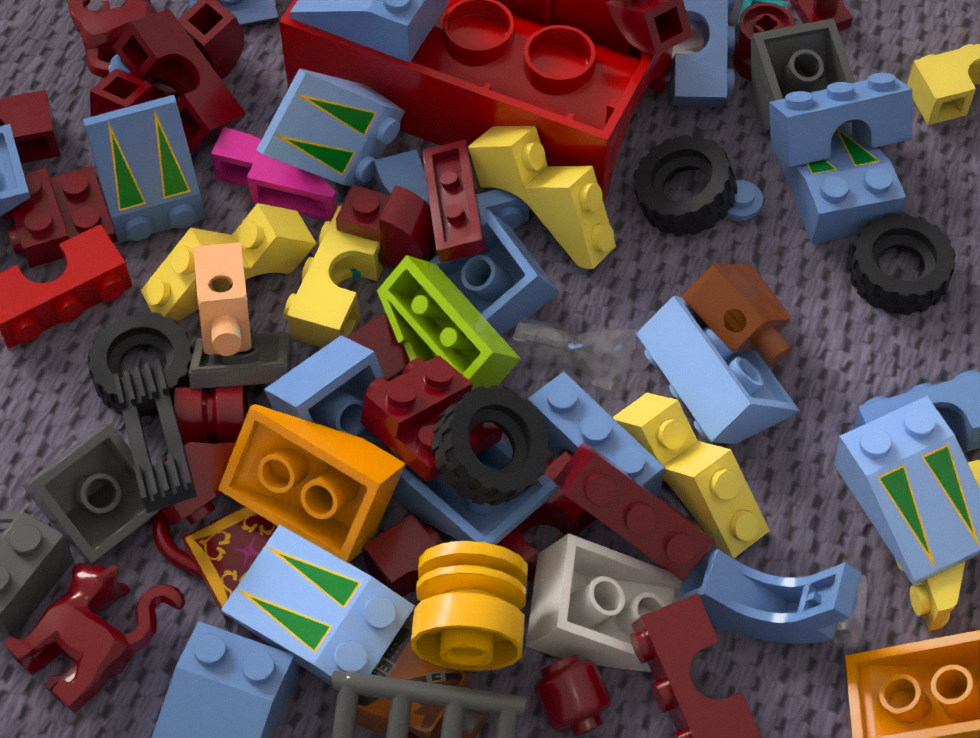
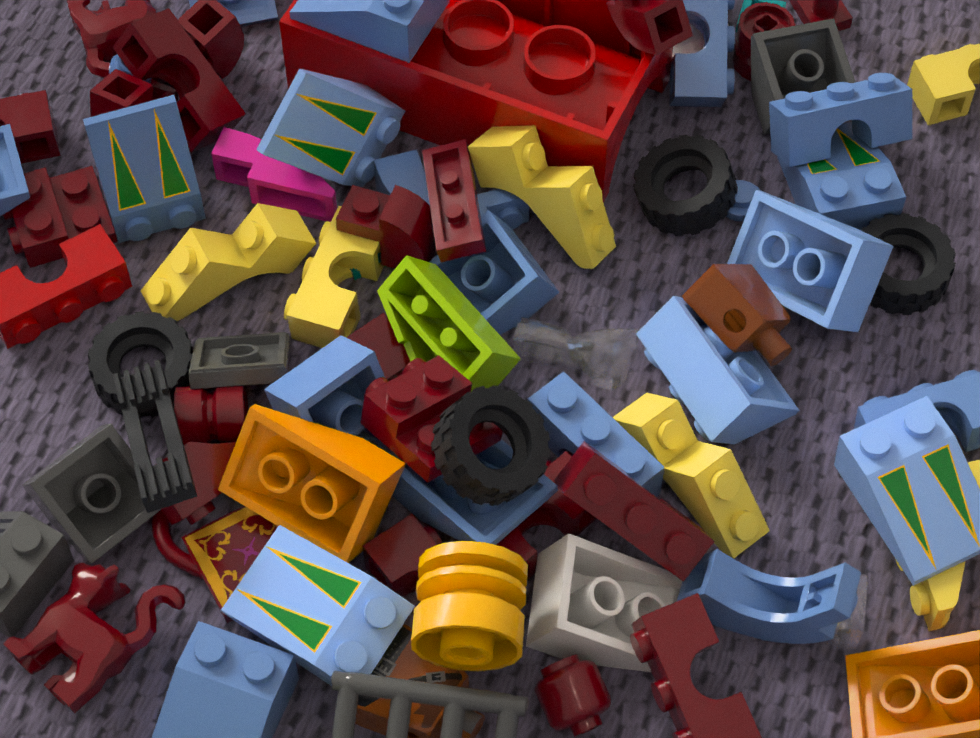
(224, 314): light nougat torso -> none
(811, 261): none -> light blue slope

